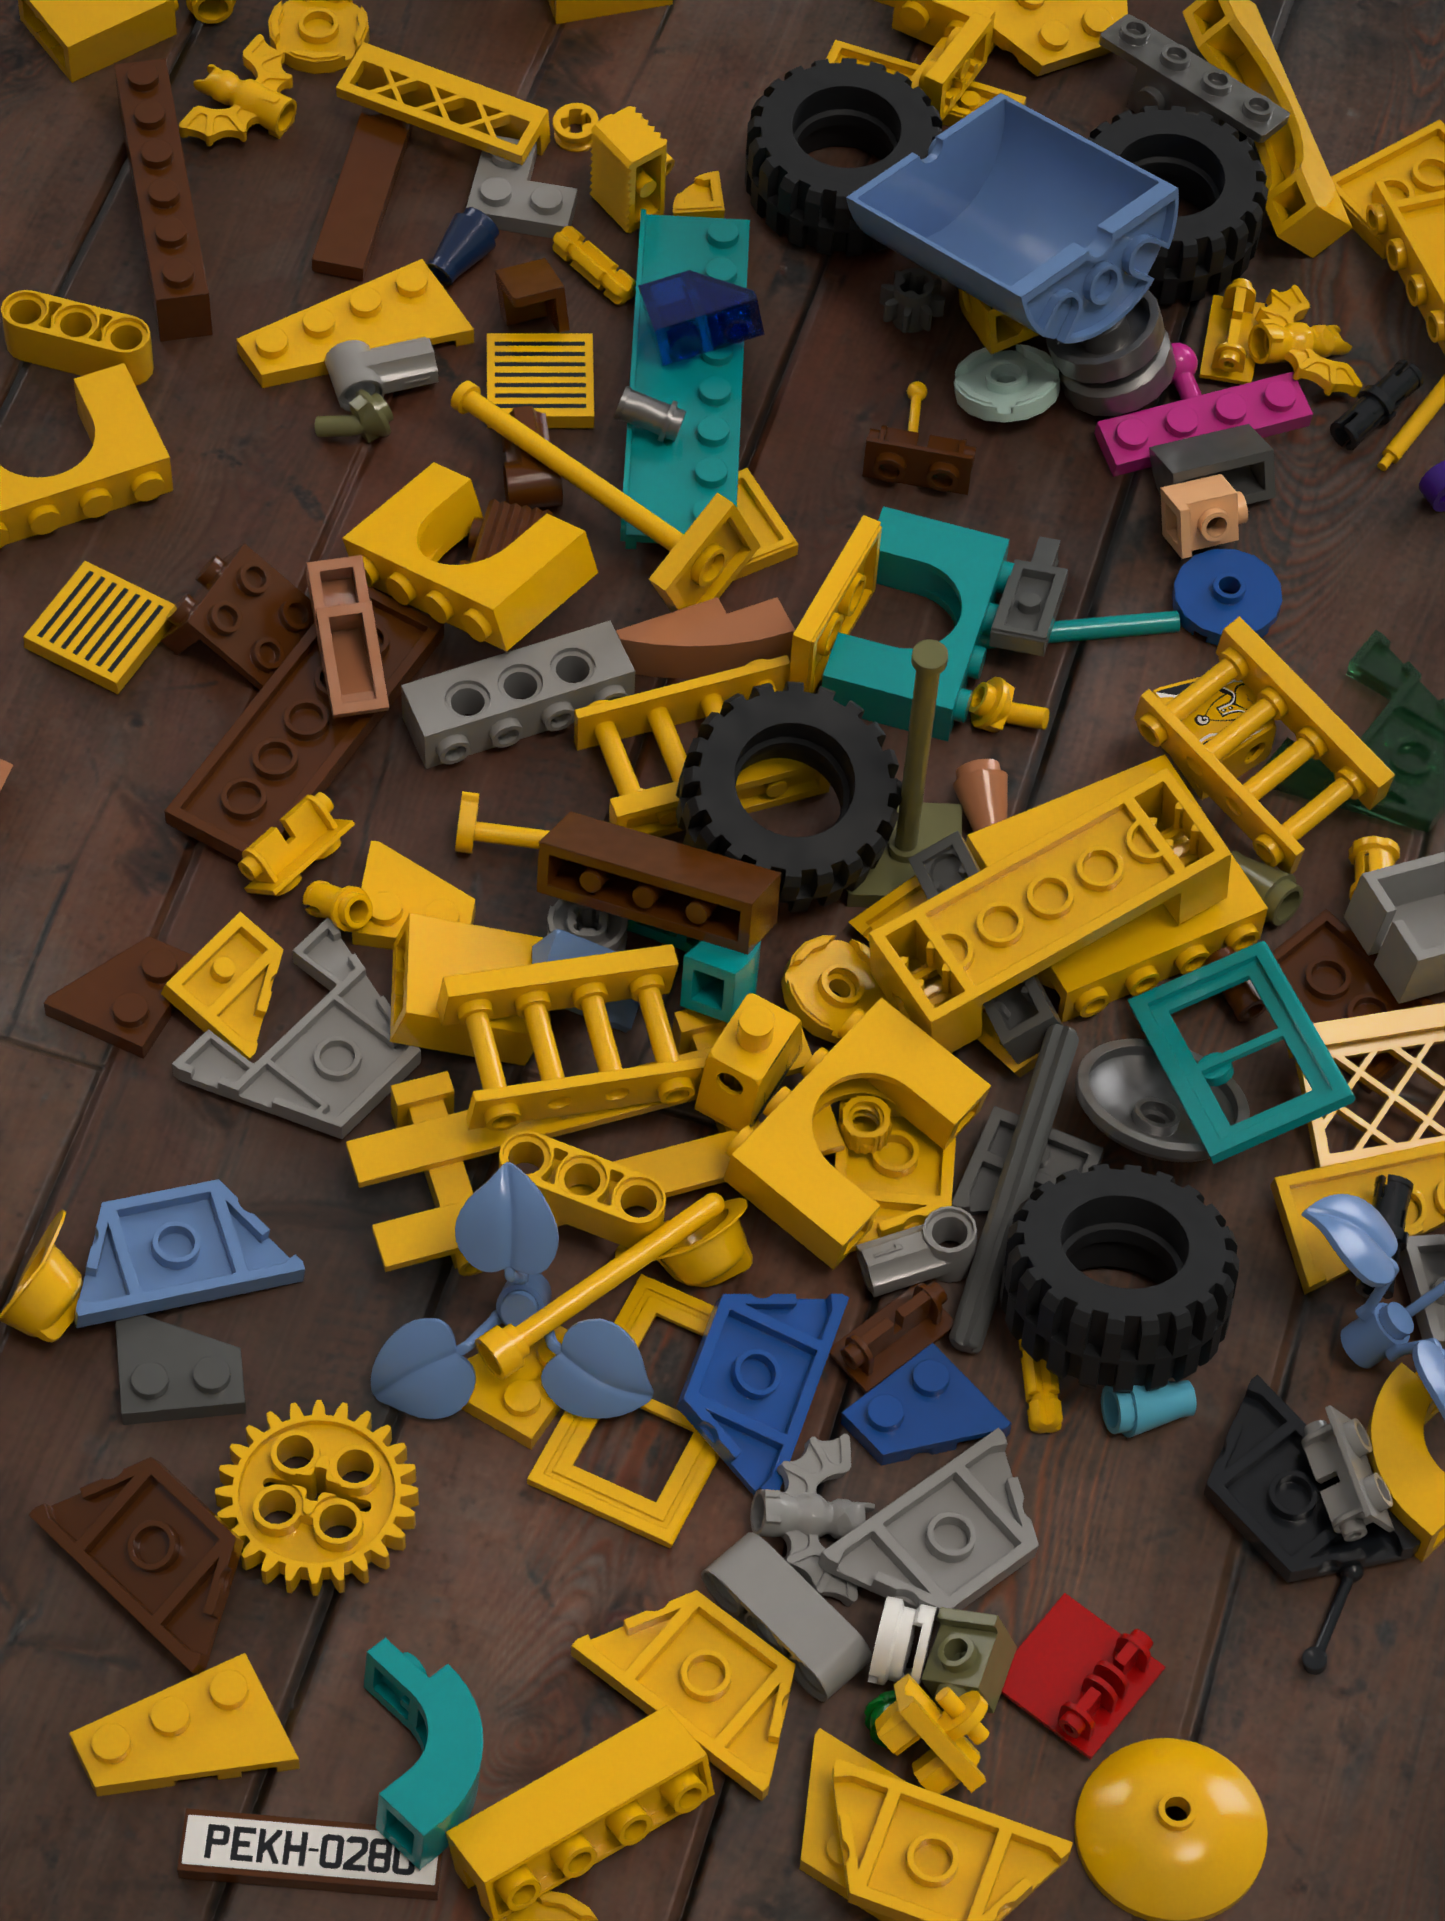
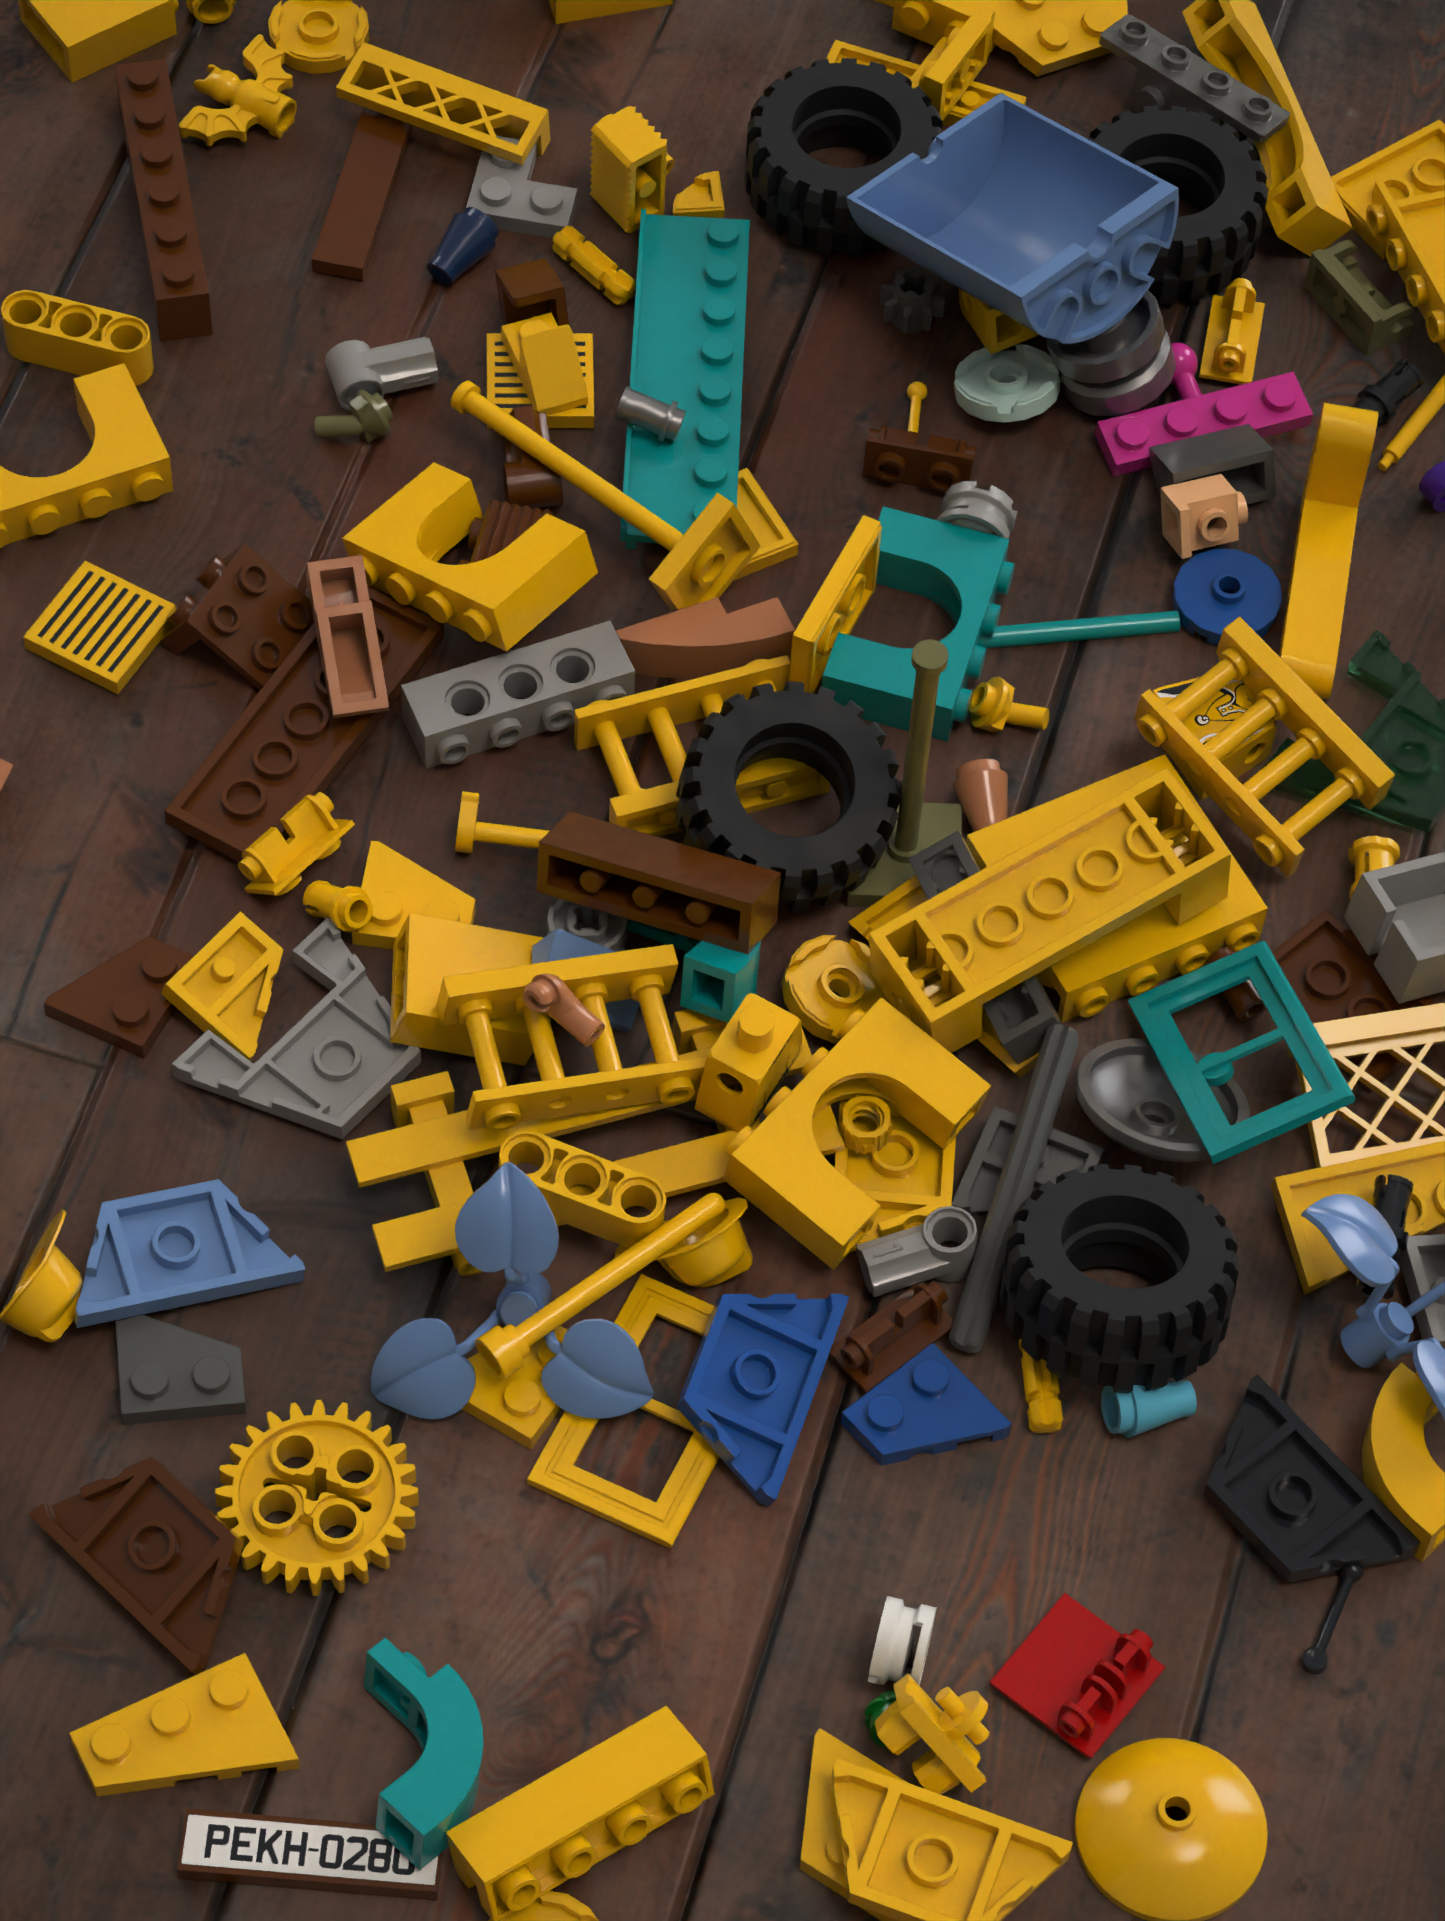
(379, 312): yellow wing -> none
(546, 363): none -> yellow slope
(551, 995): none -> nougat arm
(574, 114): yellow bush -> none
(698, 314): clear blue slope -> none
(710, 1674): yellow wing -> none
(788, 1614): light grey beam -> none
(804, 1516): light grey animal -> none
(944, 1536): light grey wing -> none
(969, 1655): olive brick -> none
(978, 509): none -> light grey wheel
(1030, 601): dark grey hinge -> none
(1275, 888): olive cone -> none
(1304, 347): yellow animal -> none
(1326, 544): none -> yellow beam
(1341, 1452): light grey hinge -> none
(1355, 300): none -> olive hinge

